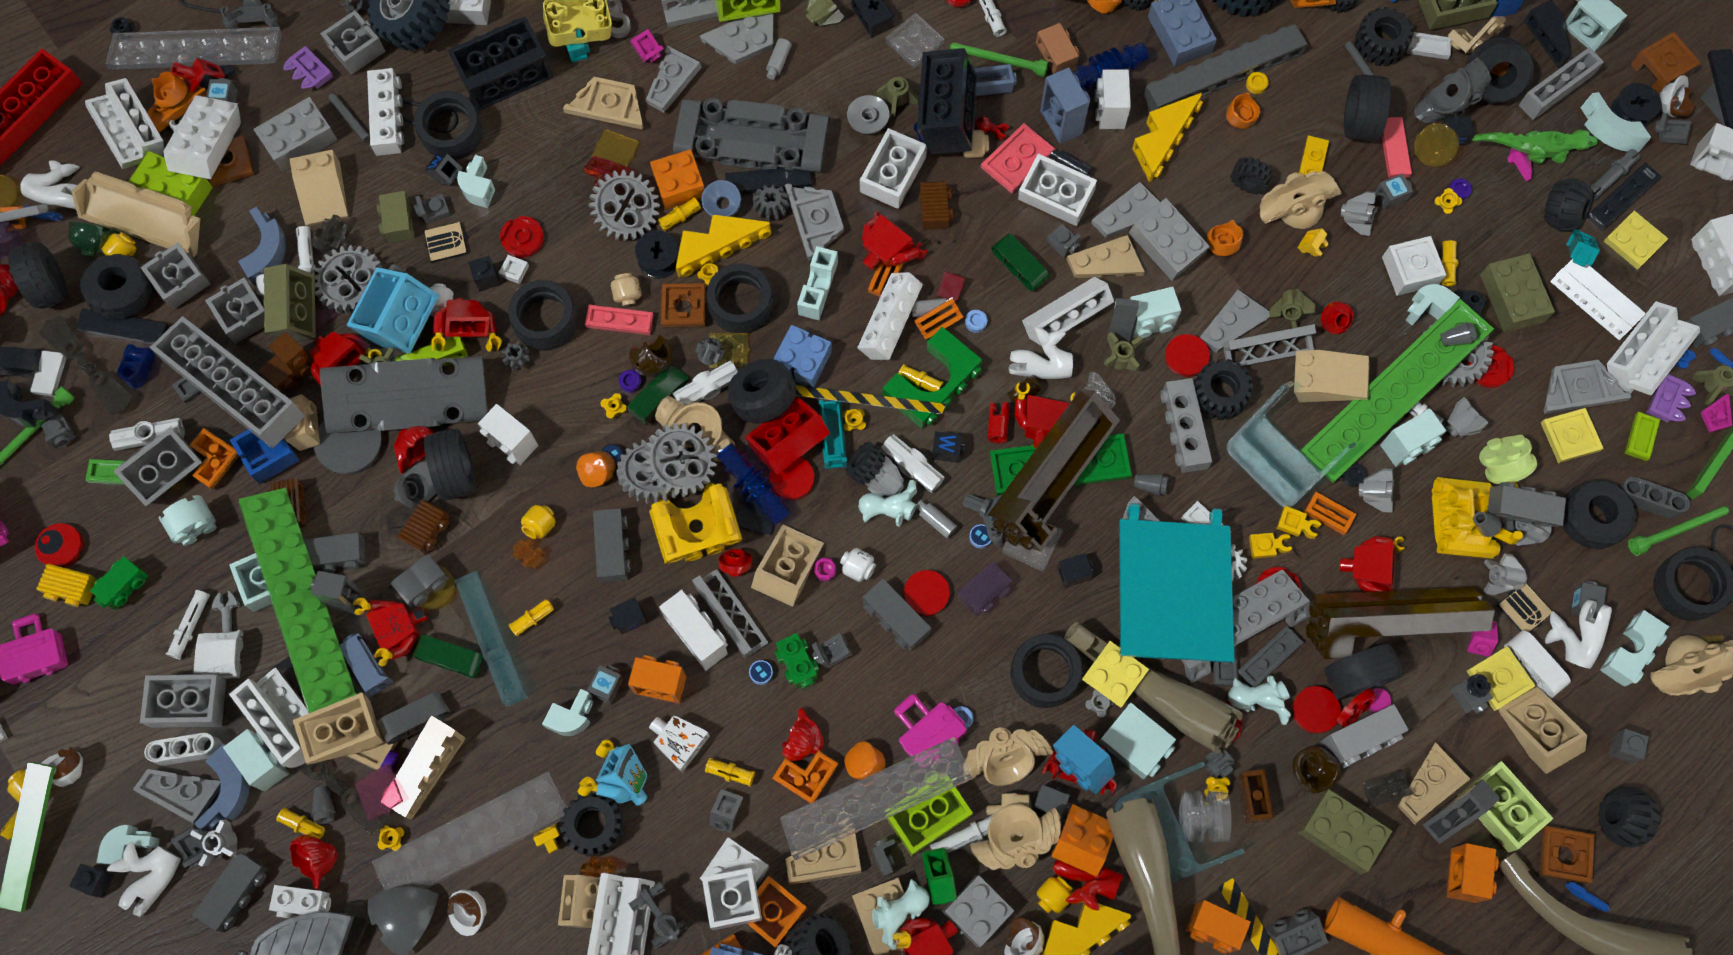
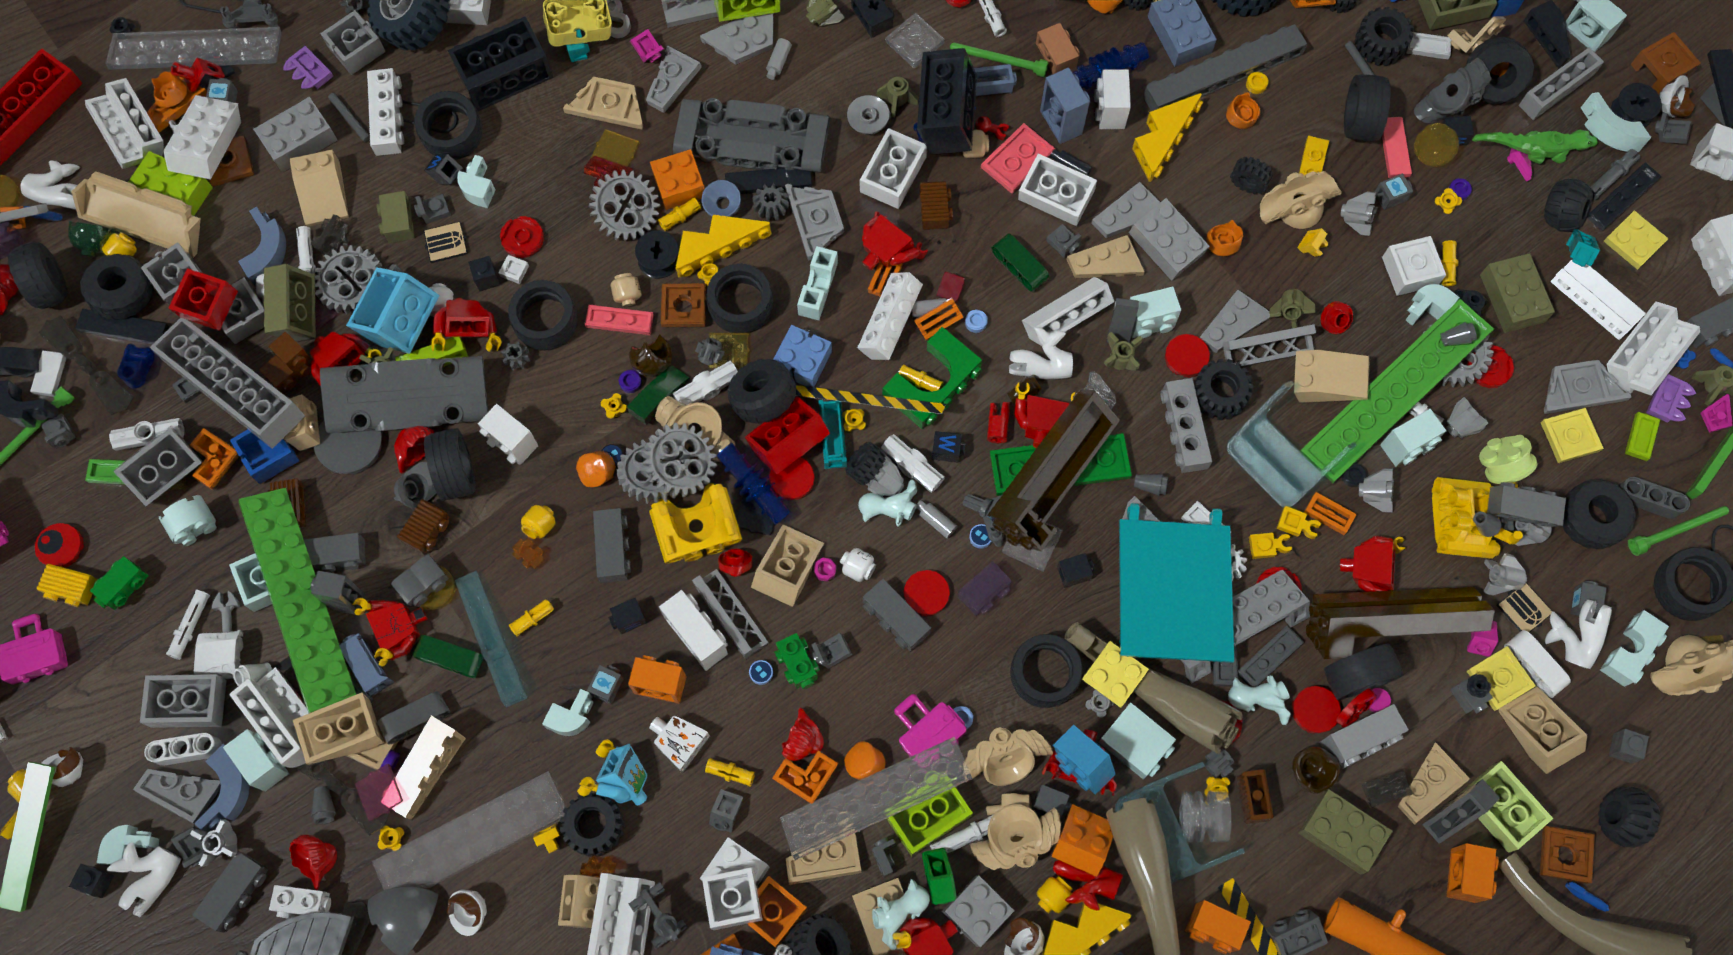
(203, 299): none -> red brick
(251, 671): none -> white cone
(300, 823): yellow axle -> none

